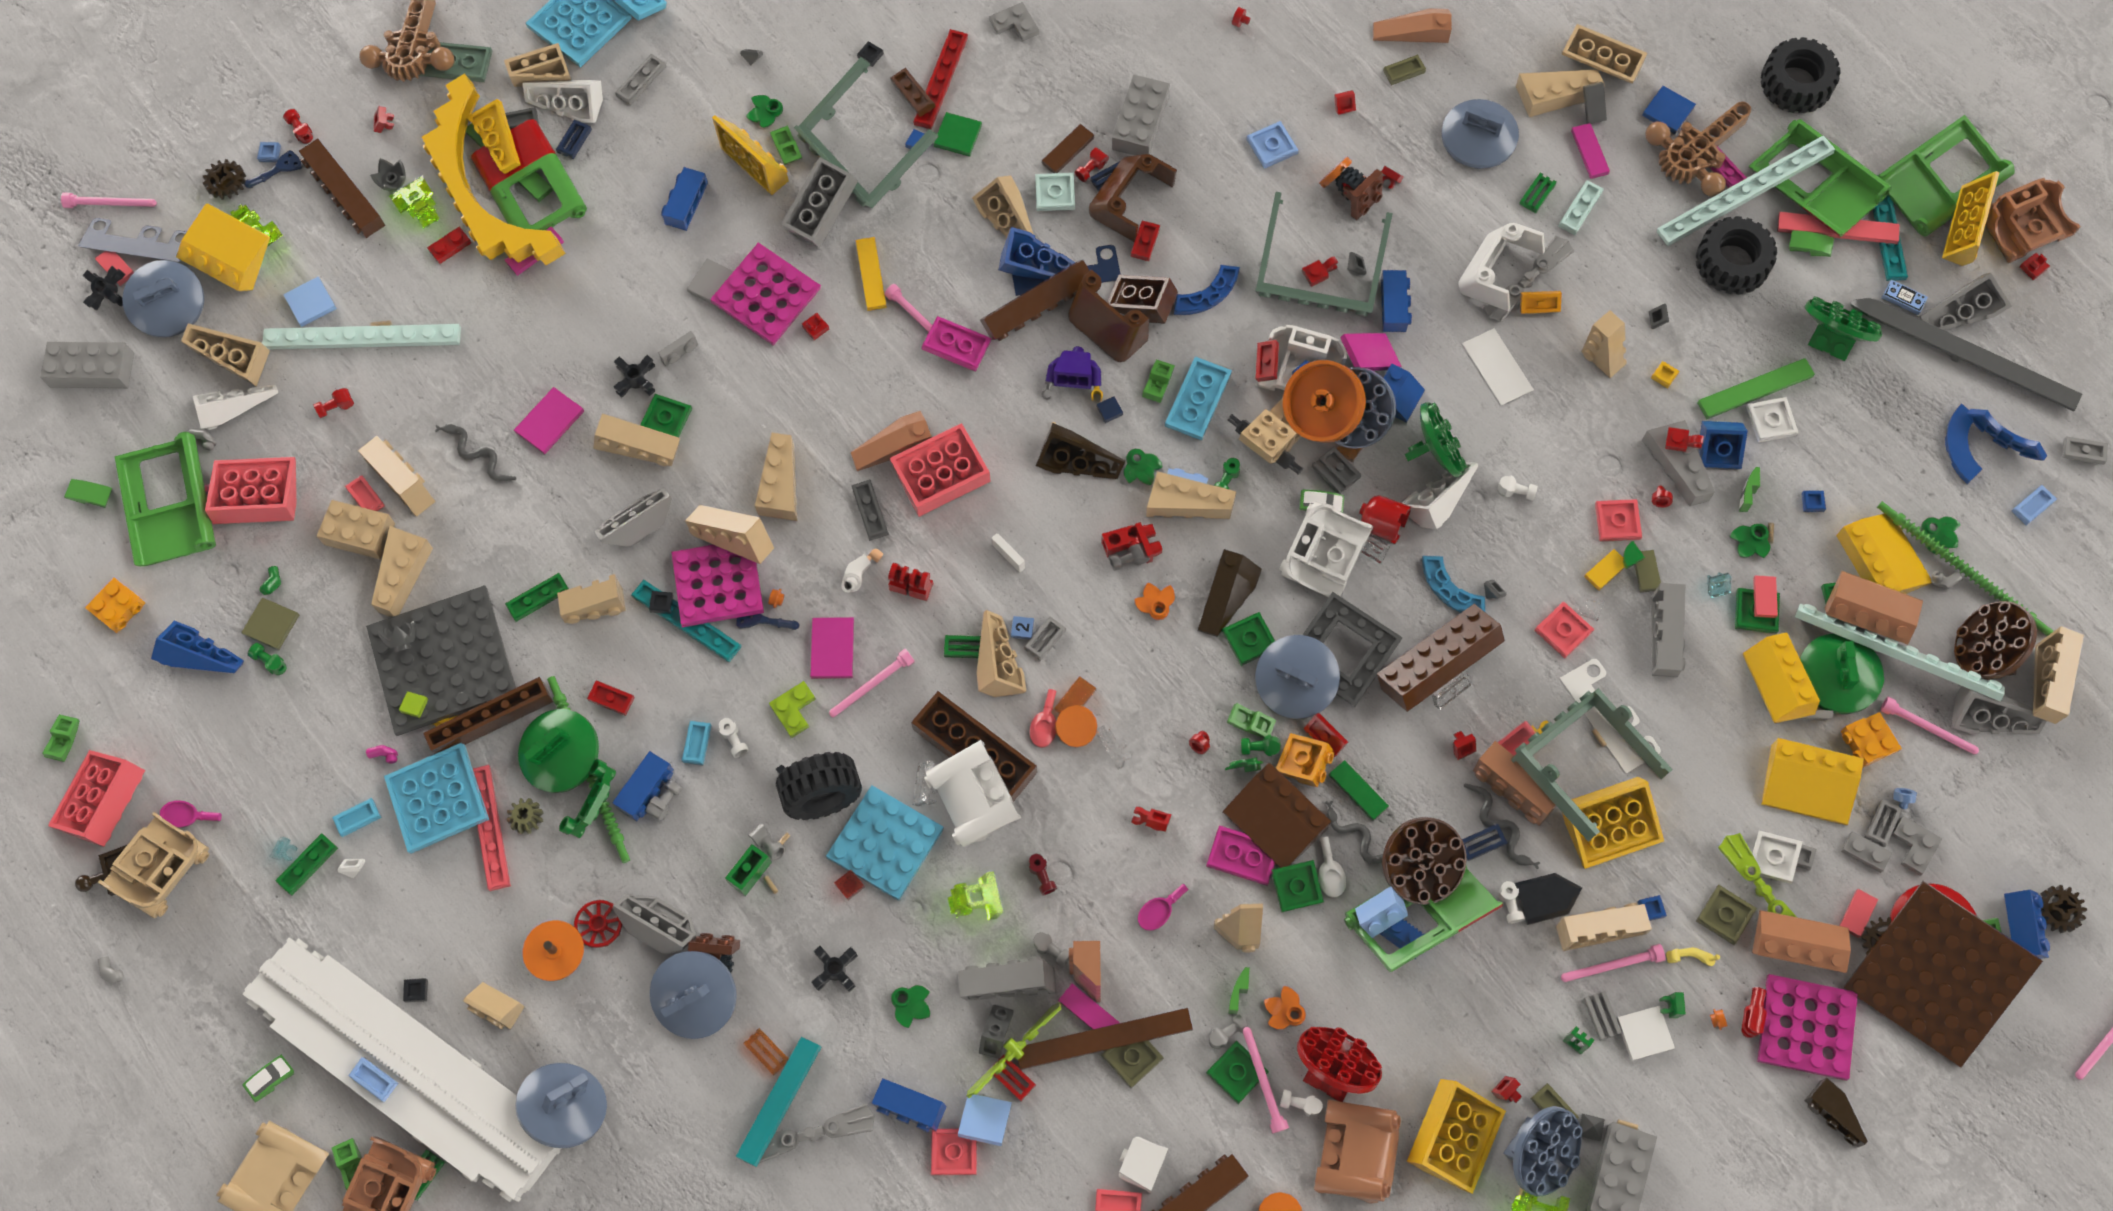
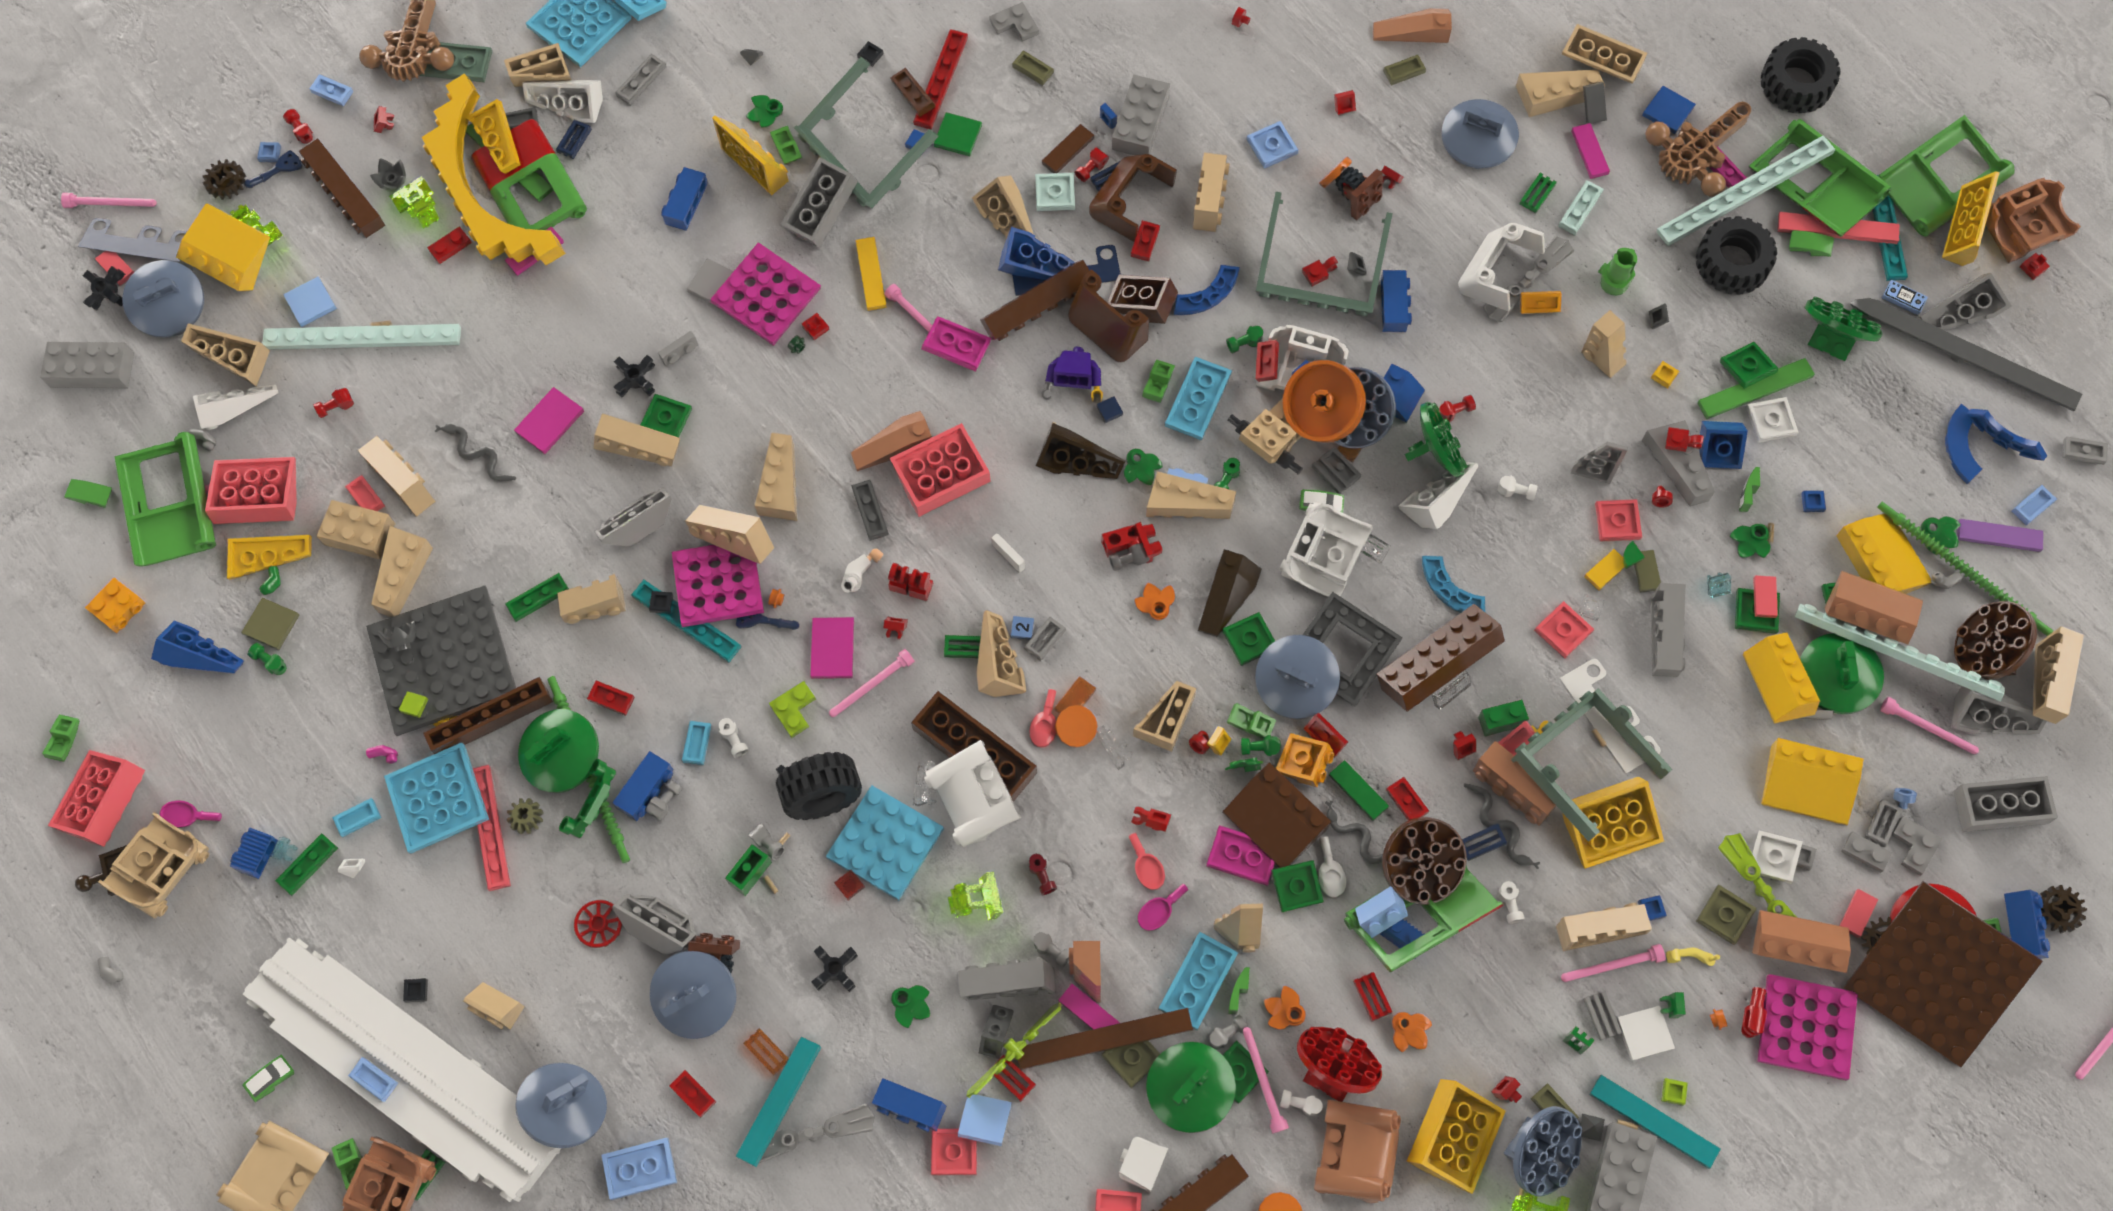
(253, 853): none -> blue brick
(260, 553): none -> yellow wing
(331, 90): none -> light blue plate
(553, 950): orange piece -> none
(639, 1168): none -> light blue plate
(692, 1093): none -> red plate
(796, 344): none -> dark green plate
(895, 624): none -> red tile
(1033, 67): none -> olive tile
(1108, 116): none -> blue tile
(1147, 867): none -> coral piece
(1167, 717): none -> tan wedge
(1191, 1087): none -> green bracket
(1199, 978): none -> medium azure plate
(1210, 191): none -> tan wedge
(1219, 741): none -> yellow tile
(1252, 337): none -> green leg
(1365, 979): none -> red tile
(1370, 351): dark pink tile -> none
(1385, 517): red cylinder -> none
(1407, 799): none -> red plate
(1413, 1033): none -> orange plate
(1448, 410): none -> red leg
(1493, 590): dark grey slope -> none
(1497, 366): white sticker -> none
(1502, 717): none -> green brick
(1547, 897): black tile -> none
(1600, 463): none -> light grey wedge
(1619, 272): none -> bright green piece
(1655, 1121): none -> teal tile
(1674, 1091): none -> lime tile
(1749, 365): none -> green tile
(1835, 1107): dark brown slope -> none
(1870, 739): light orange plate -> none
(2000, 535): none -> medium lavender tile
(2005, 804): none -> light grey brick

